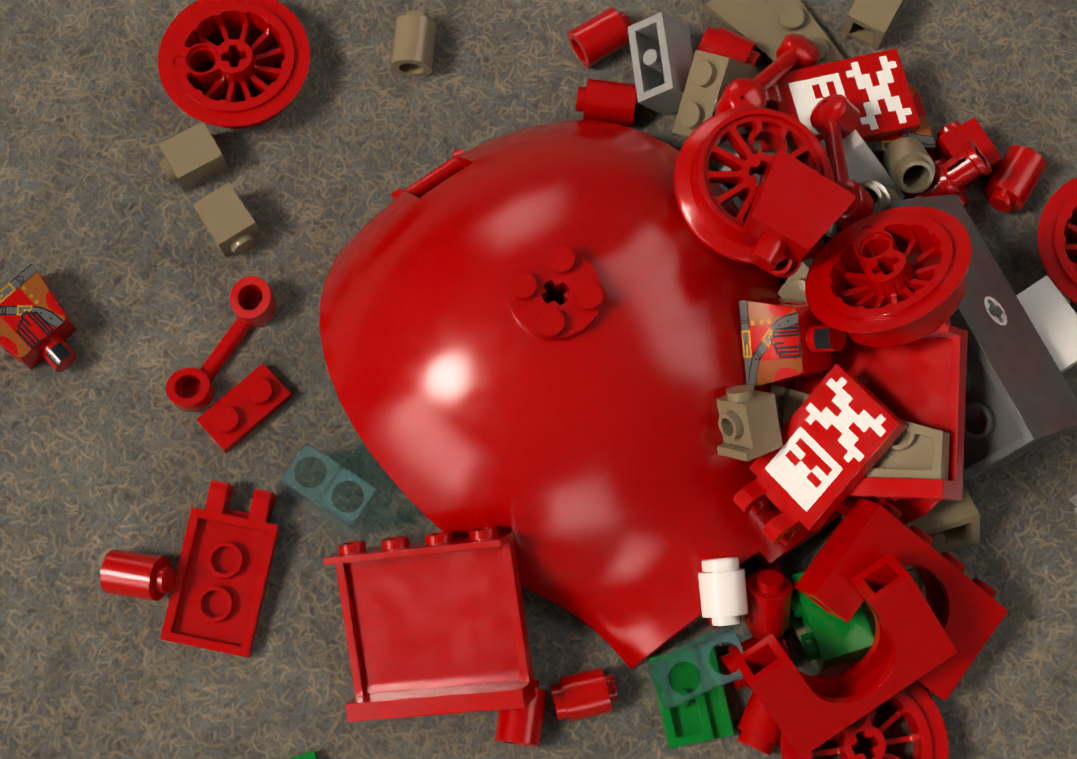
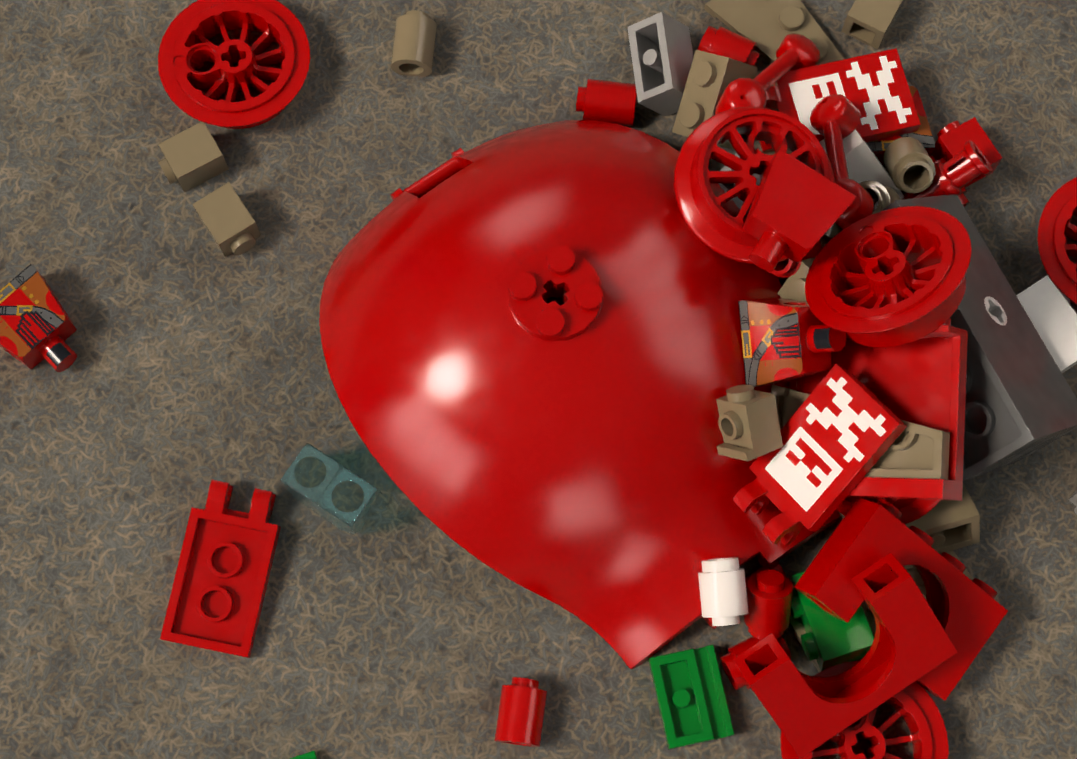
(136, 575): red brick -> none
(192, 387): red piece -> none
(244, 408): red plate -> none
(434, 625): red panel -> none
(584, 695): red brick -> none
(600, 36): red brick -> none
(660, 668): clear light blue piece -> none
(758, 727): red brick -> none
(1015, 179): red brick -> none

